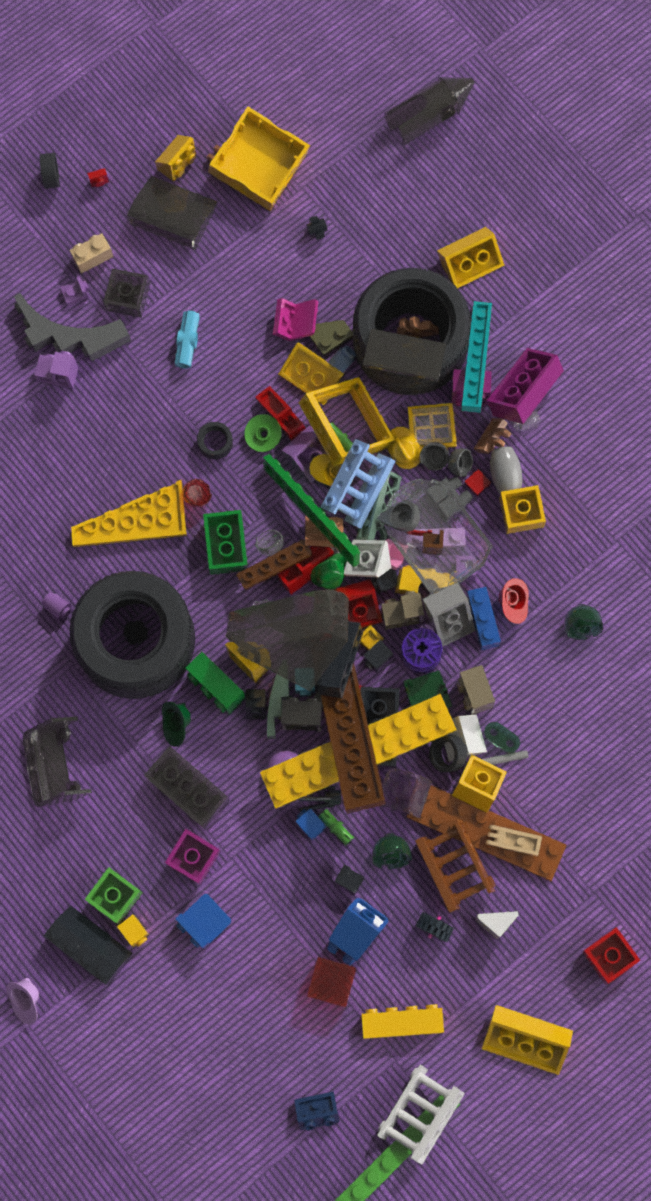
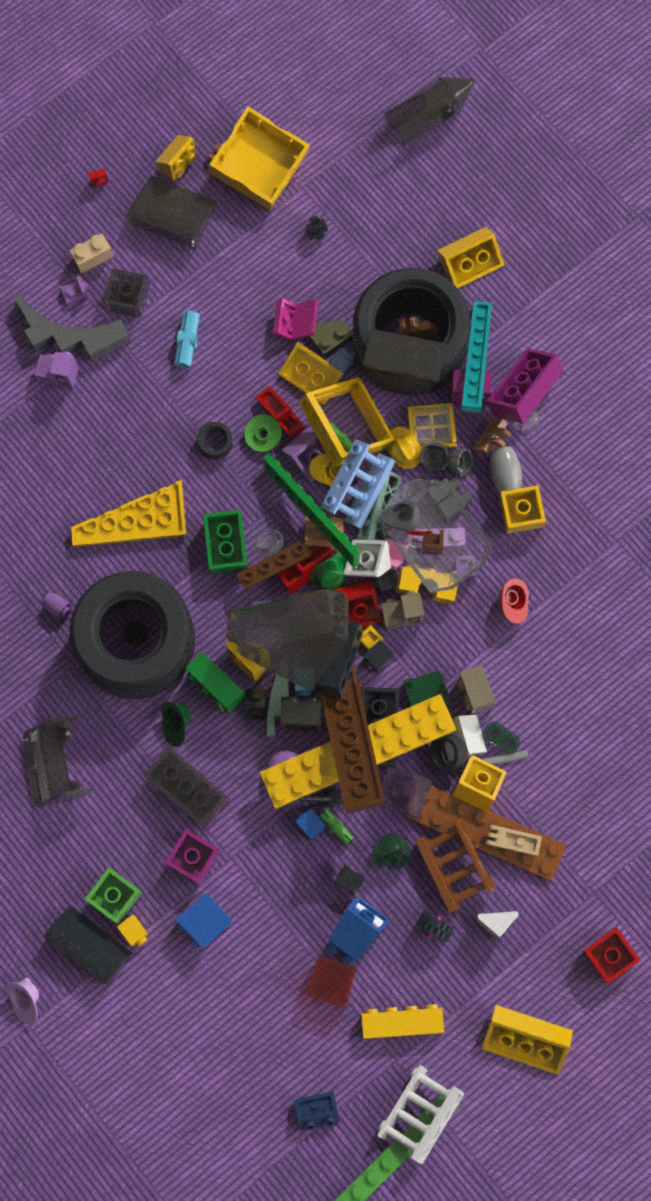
(49, 170): black tyre -> none
(196, 493): clear red hair -> none
(421, 662): dark purple wheel -> none
(449, 614): light grey slope -> none
(477, 482): red tile -> none
(483, 618): blue brick -> none
(583, 622): cylinder -> none

